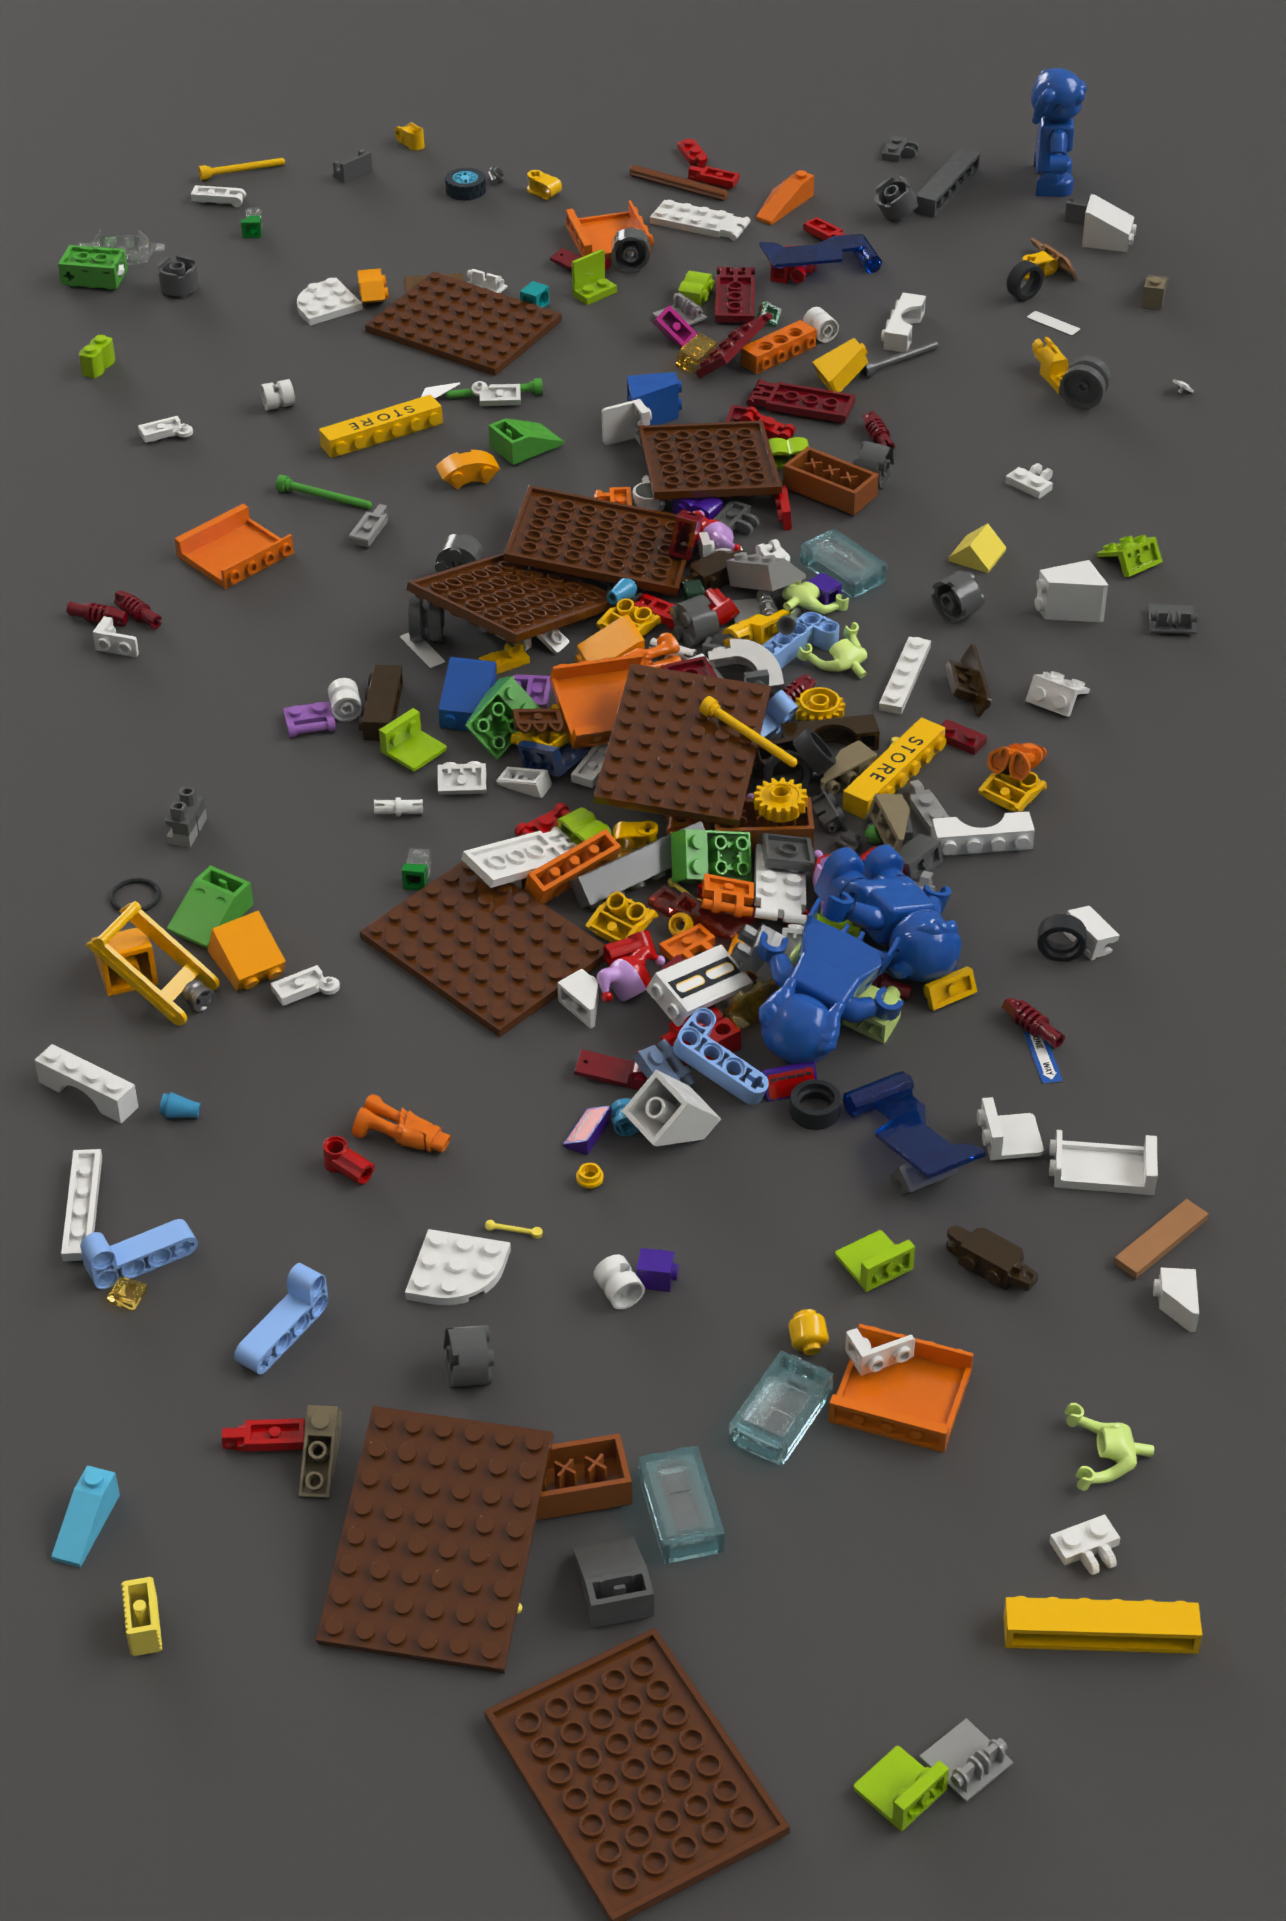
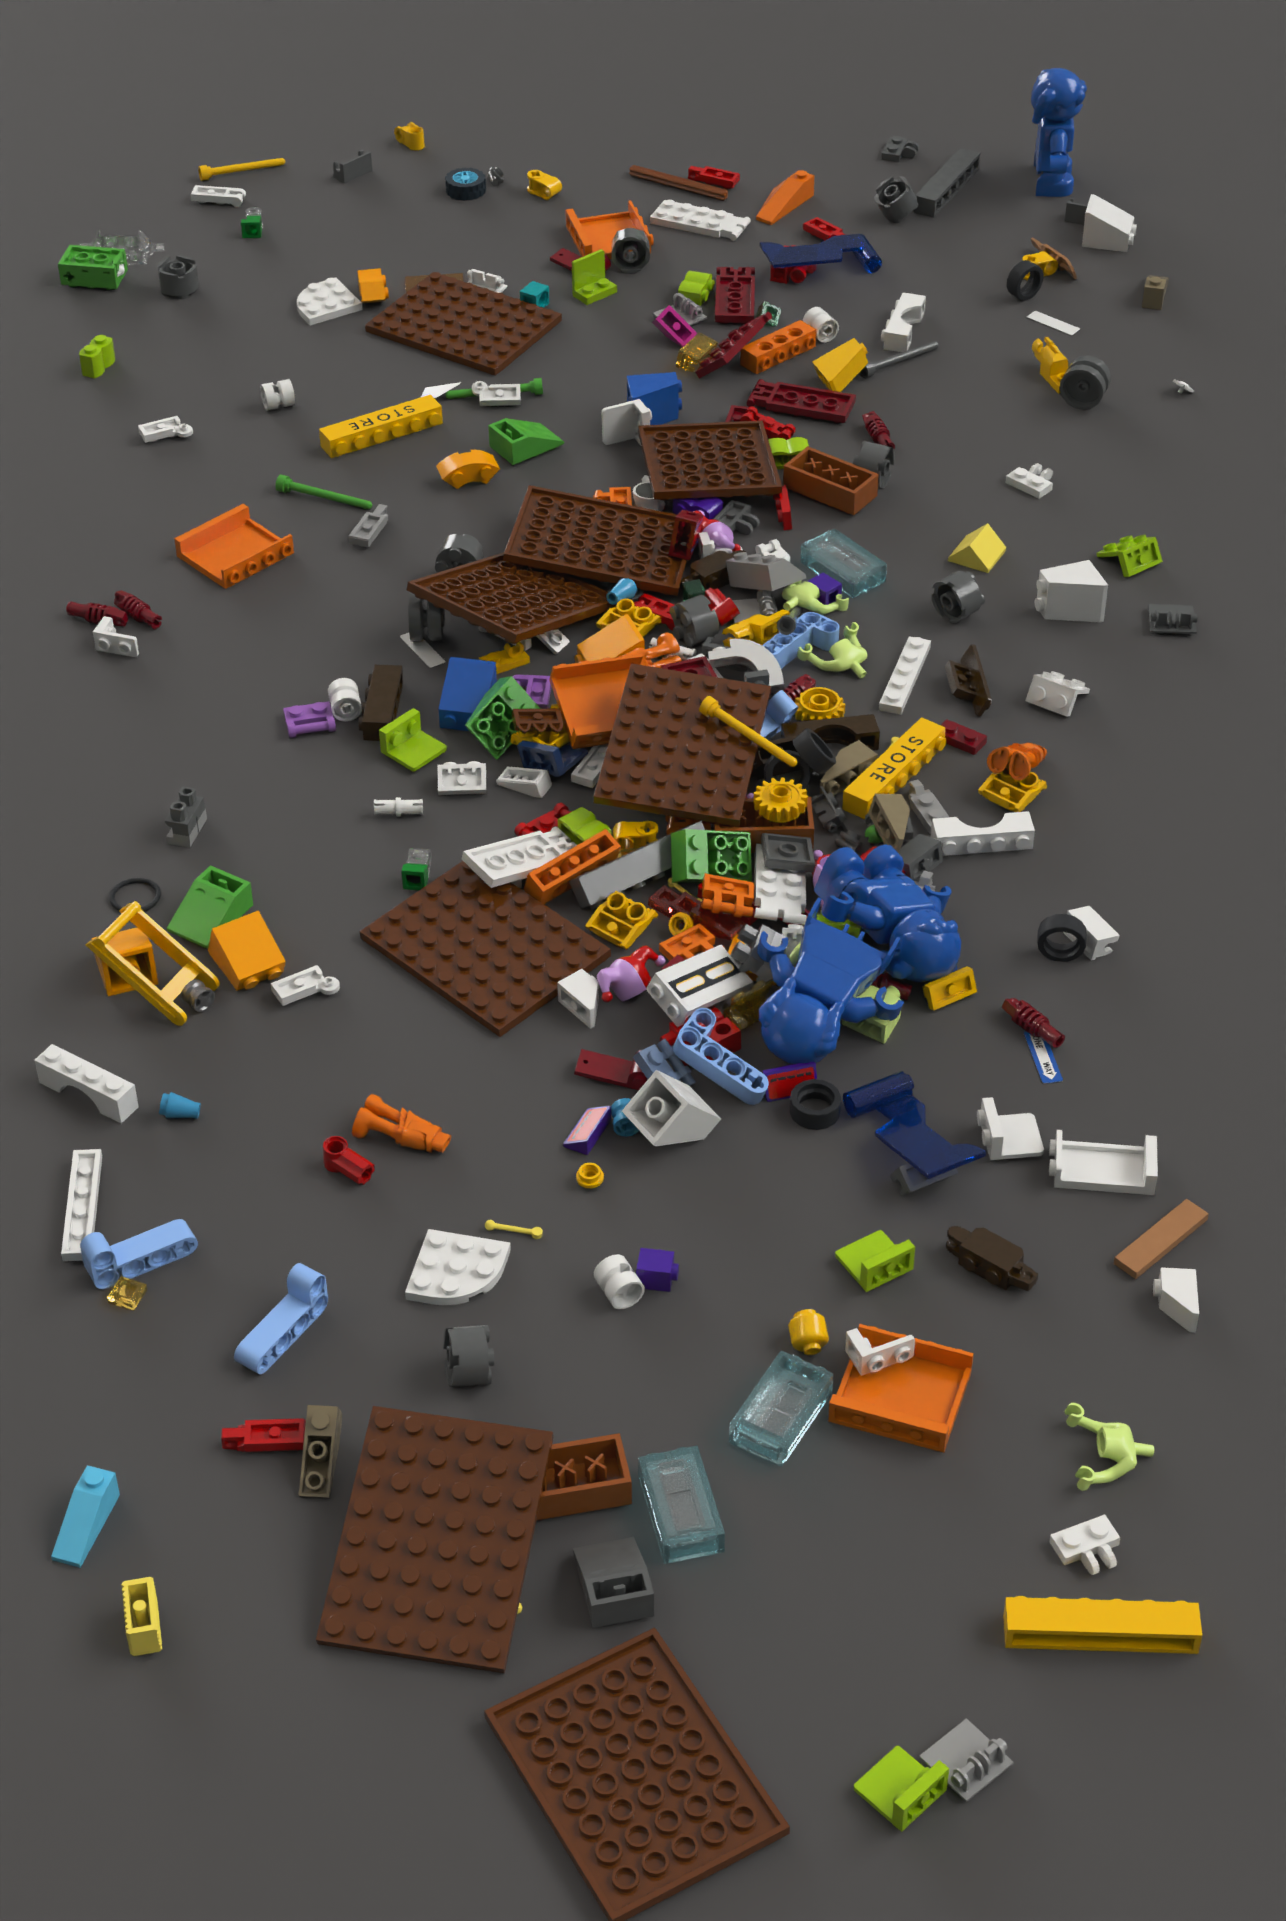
(627, 946): red piece -> none
(692, 152): red hinge -> none

